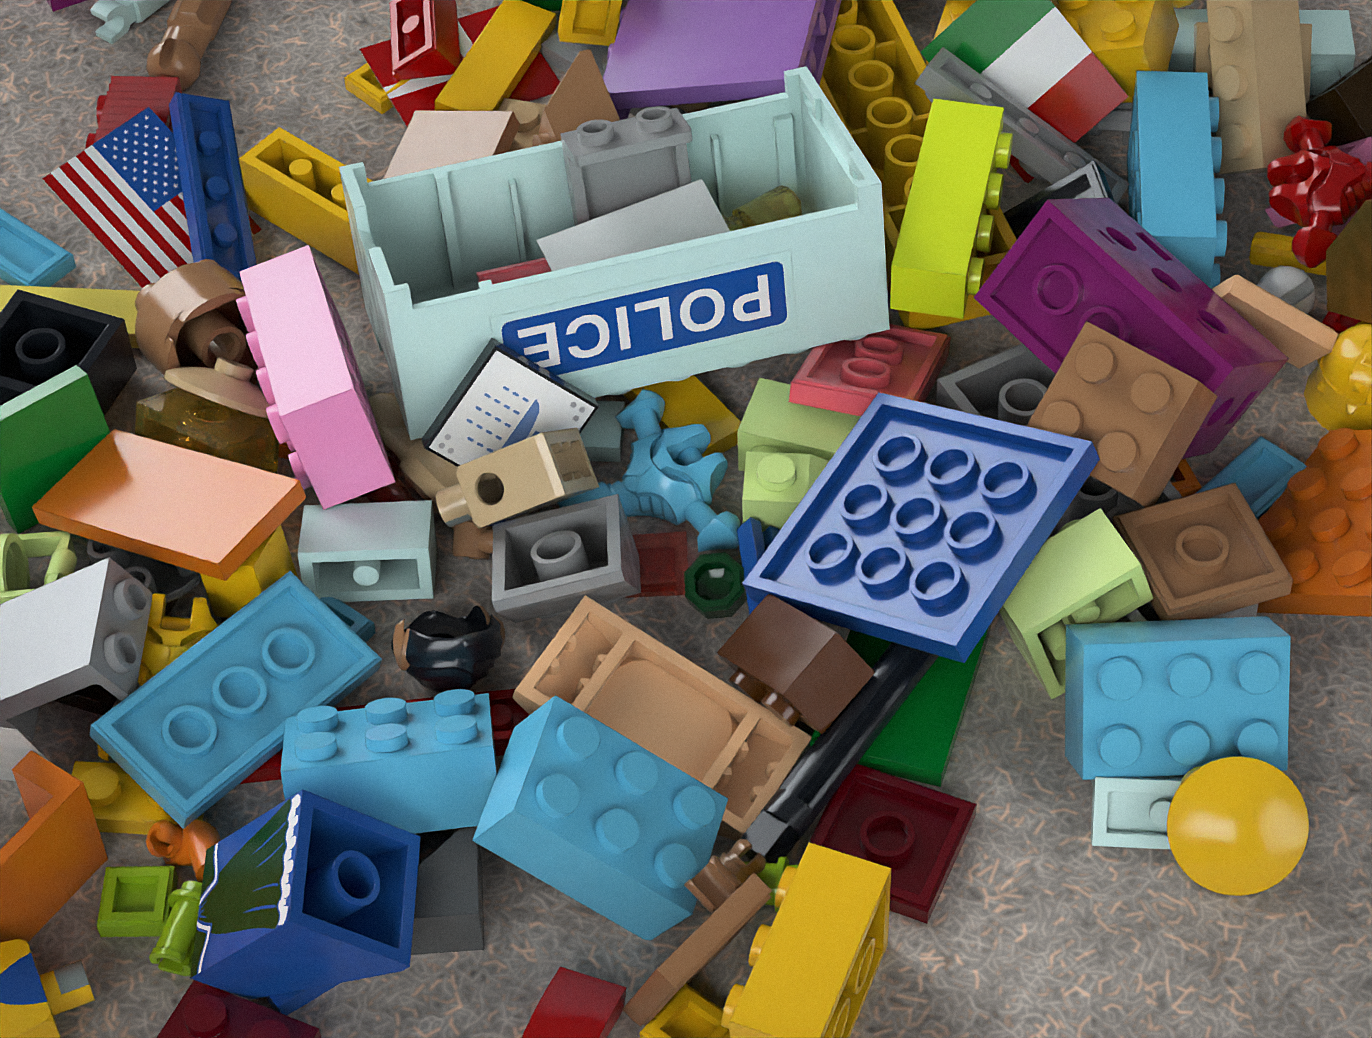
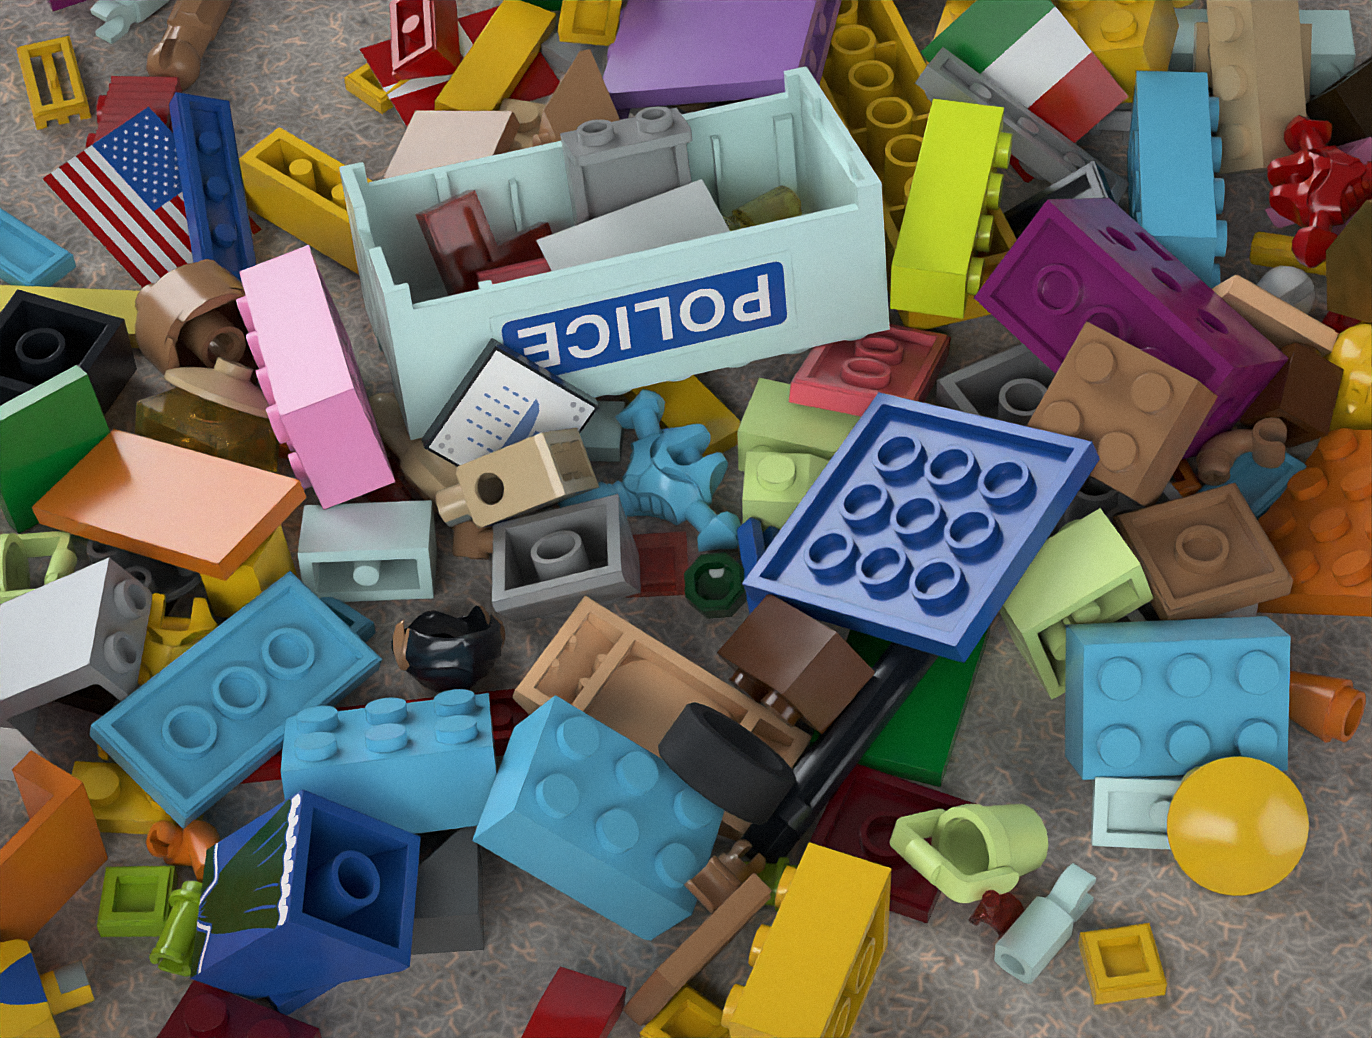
(59, 109): none -> yellow tile
(465, 244): none -> clear red tile
(726, 763): none -> black tyre
(972, 847): none -> yellowish green piece
(997, 911): none -> clear red hand
(1045, 926): none -> light aqua bar
(1122, 963): none -> yellow tile
(1221, 451): none -> medium nougat arm
(1299, 395): none -> reddish brown brick
(1325, 705): none -> orange cone

